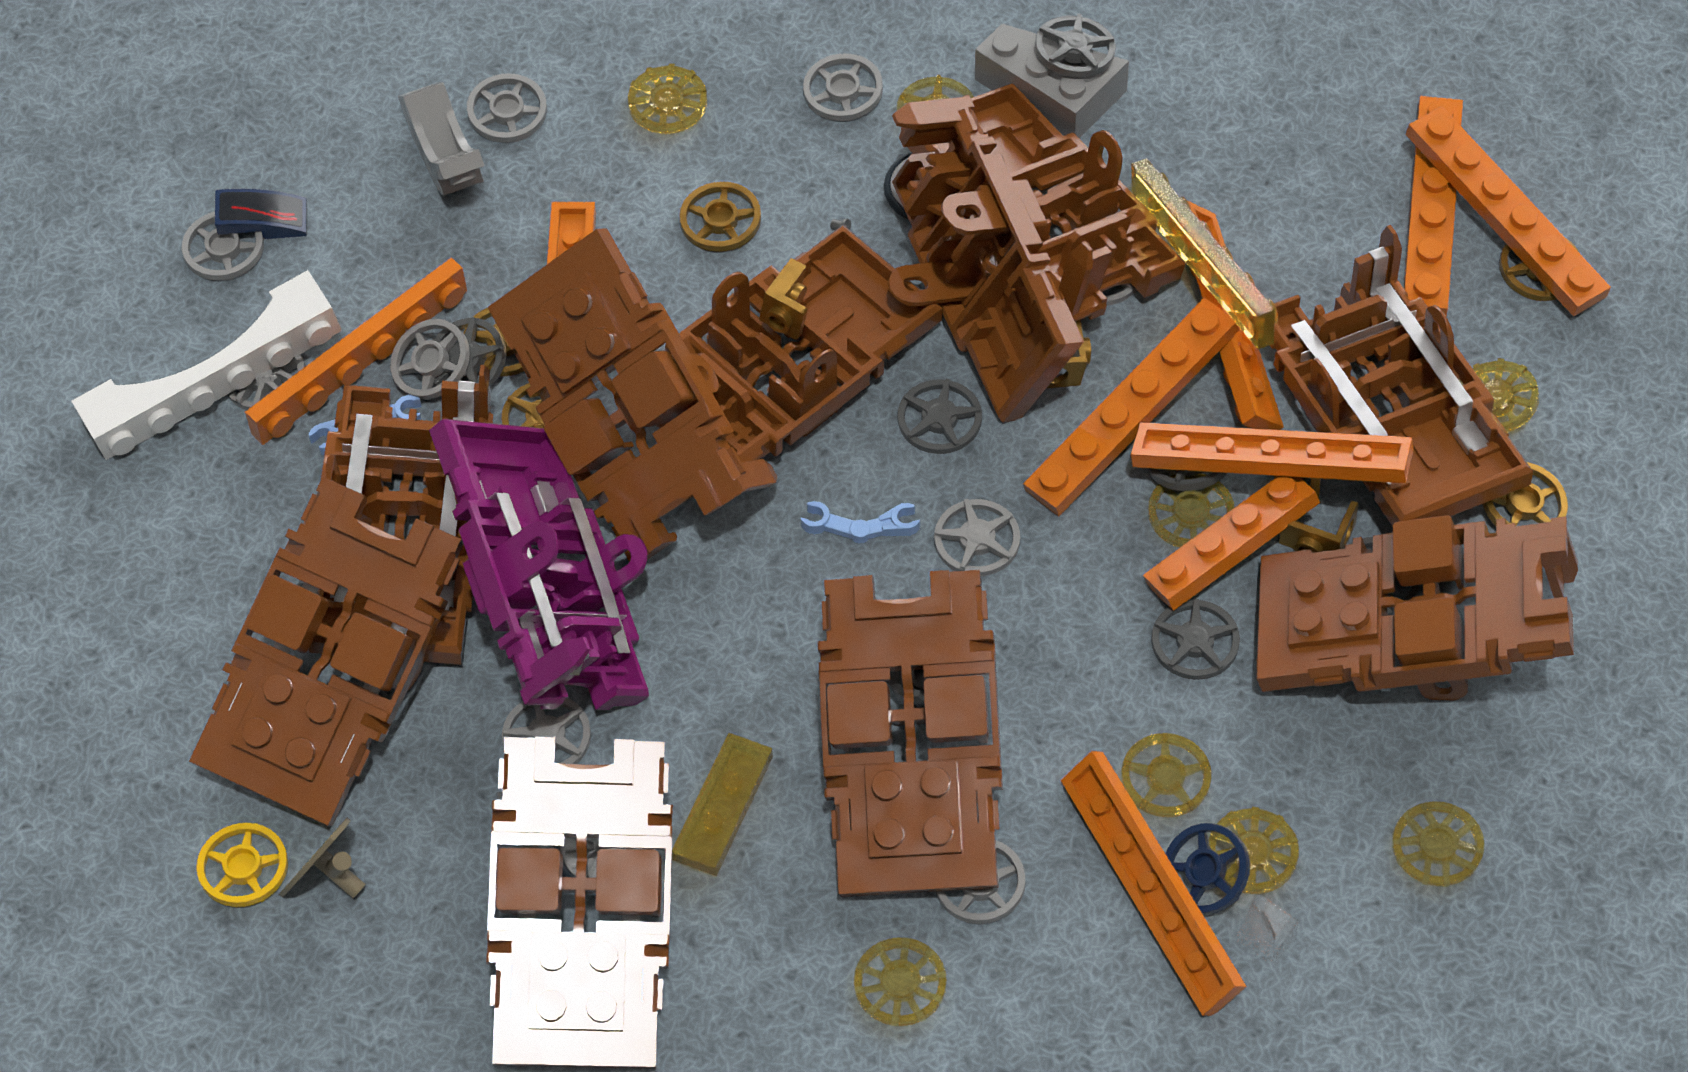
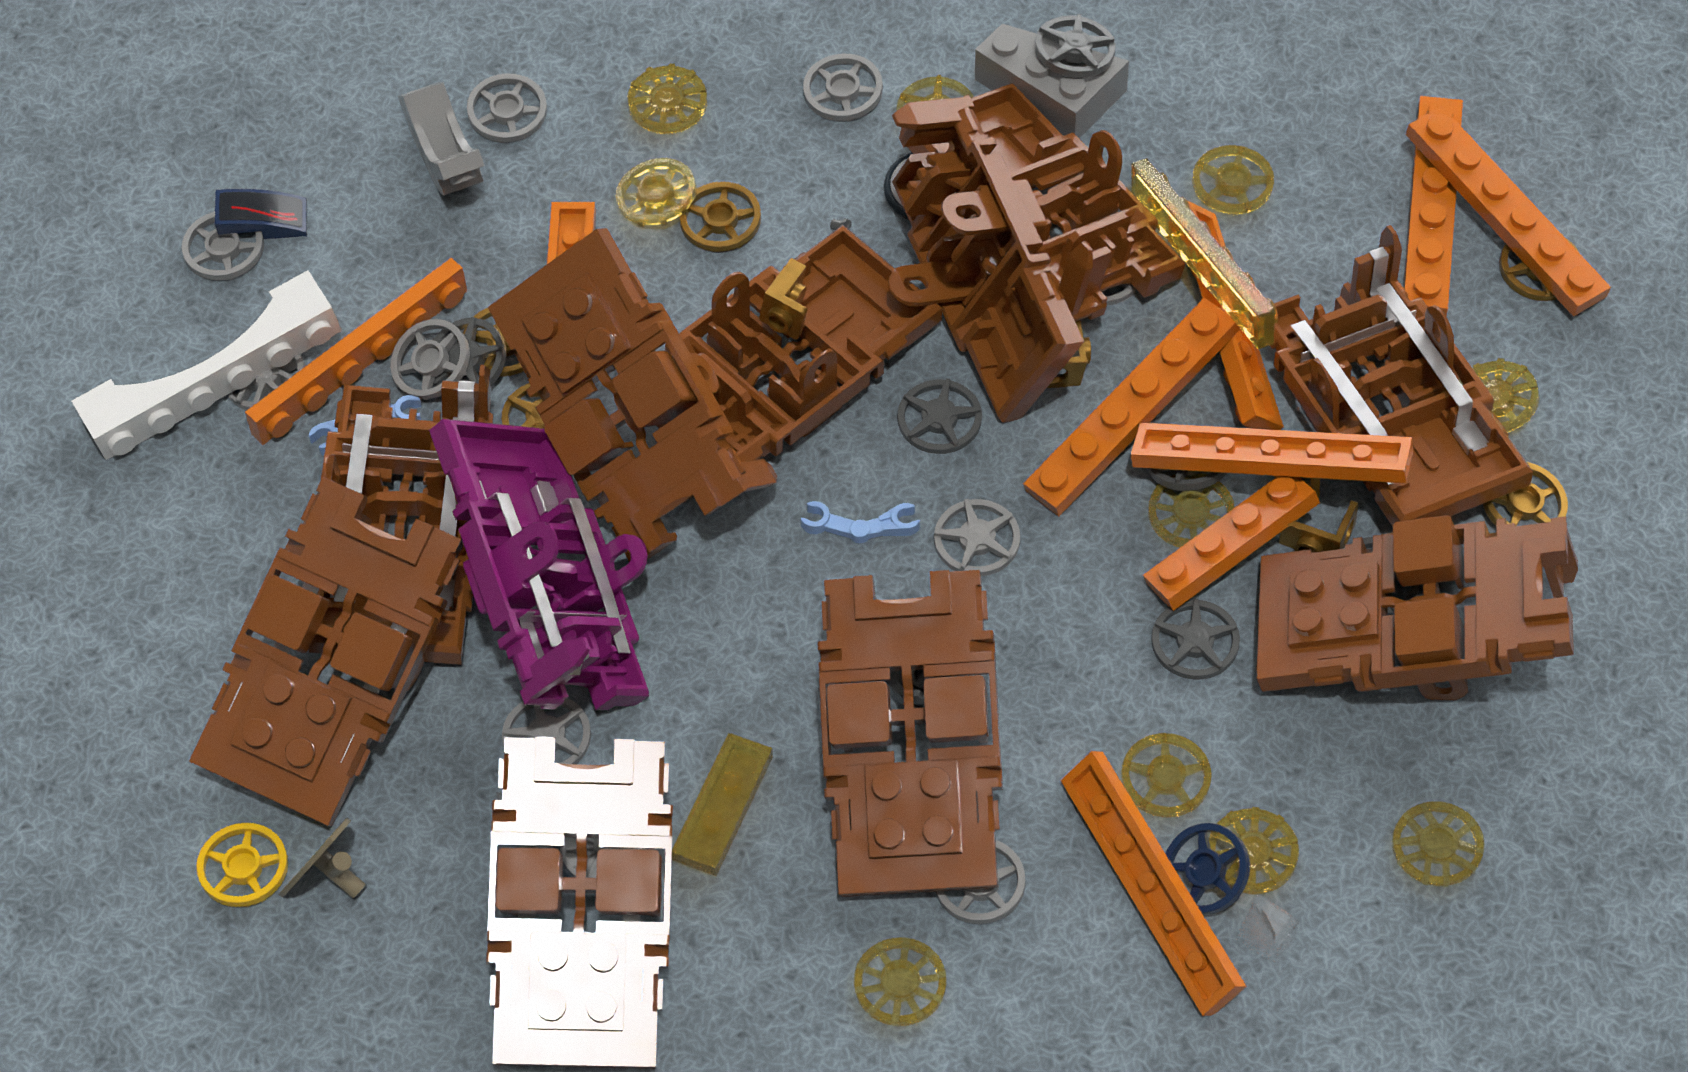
(656, 192): none -> clear yellow wheel
(1233, 179): none -> clear yellow wheel

